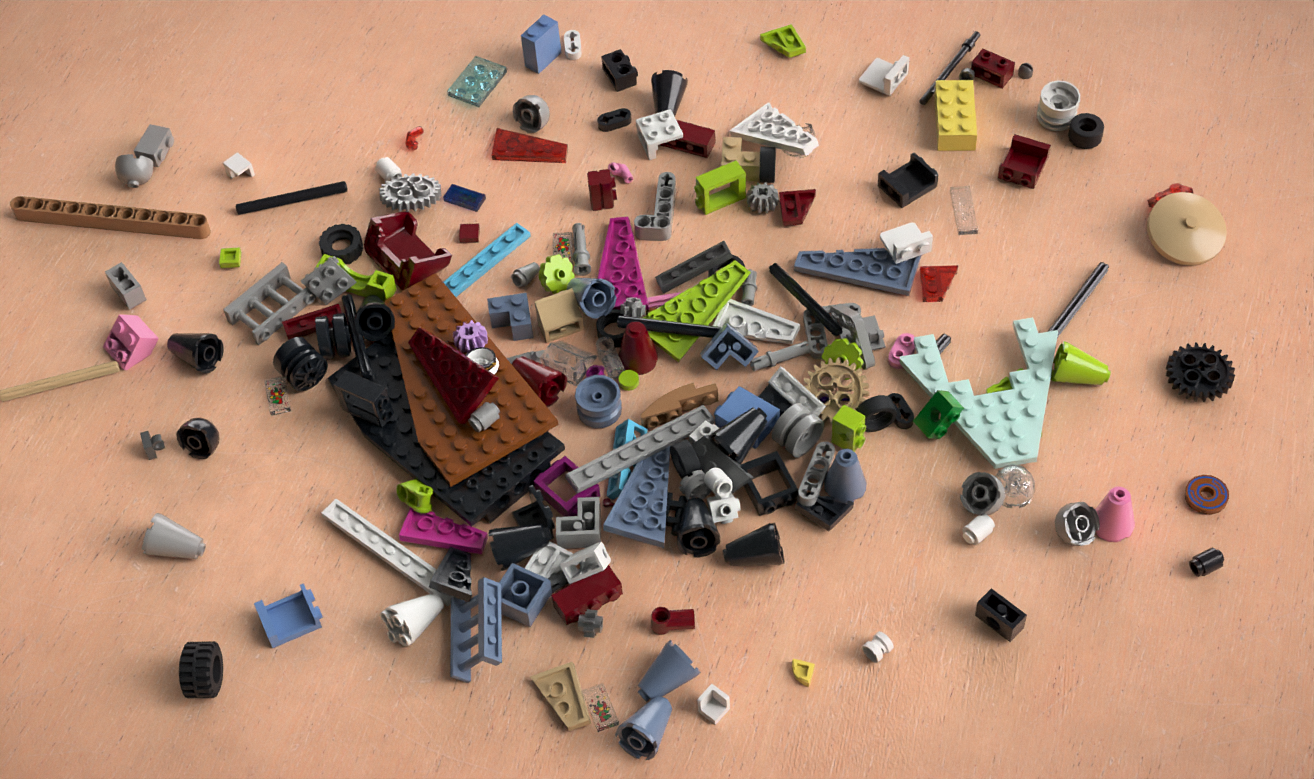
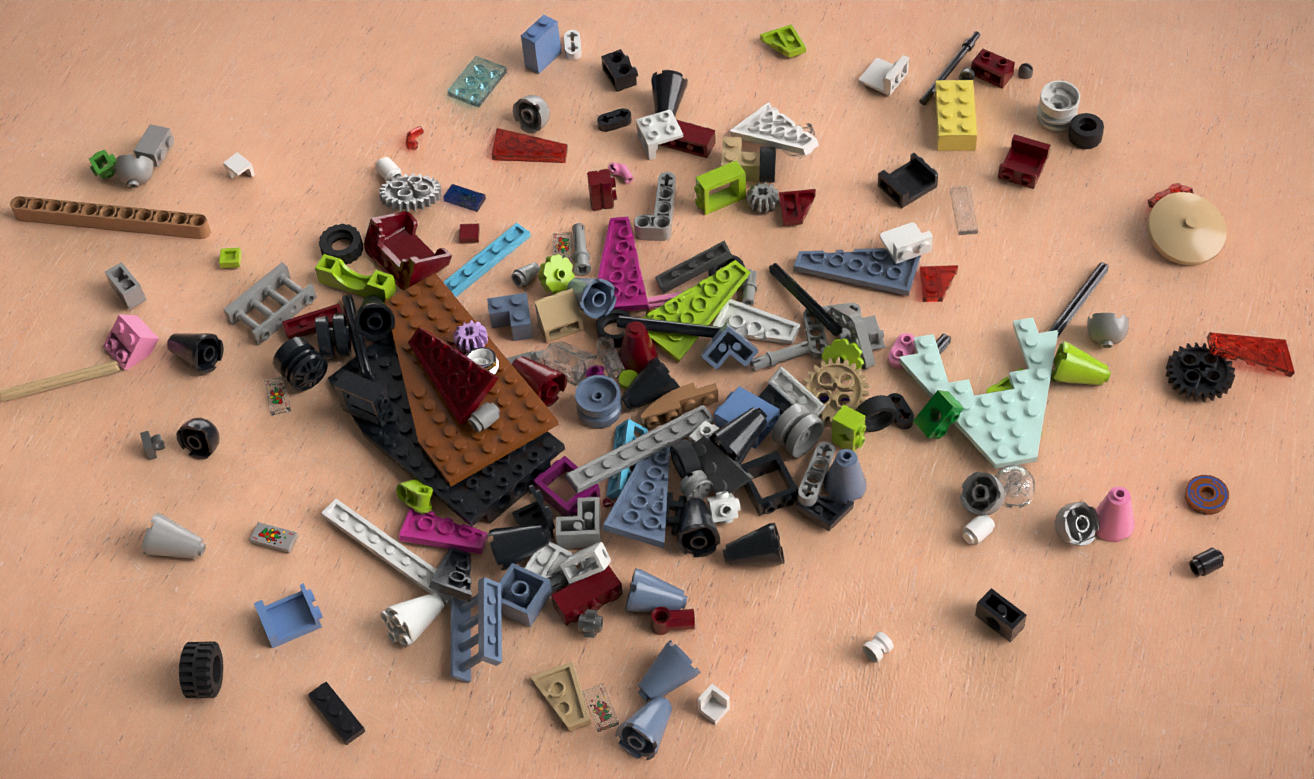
(98, 160): none -> bright green brick
(273, 537): none -> light grey tile
(292, 197): black axle -> none
(328, 280): light grey hinge -> none
(336, 713): none -> black plate
(633, 308): light grey gear -> none
(649, 385): none -> black cone
(651, 592): none -> sand blue cone
(718, 482): white brick -> none
(803, 671): light yellow tile -> none
(1107, 329): none -> light grey cylinder
(1253, 350): none -> clear red wing

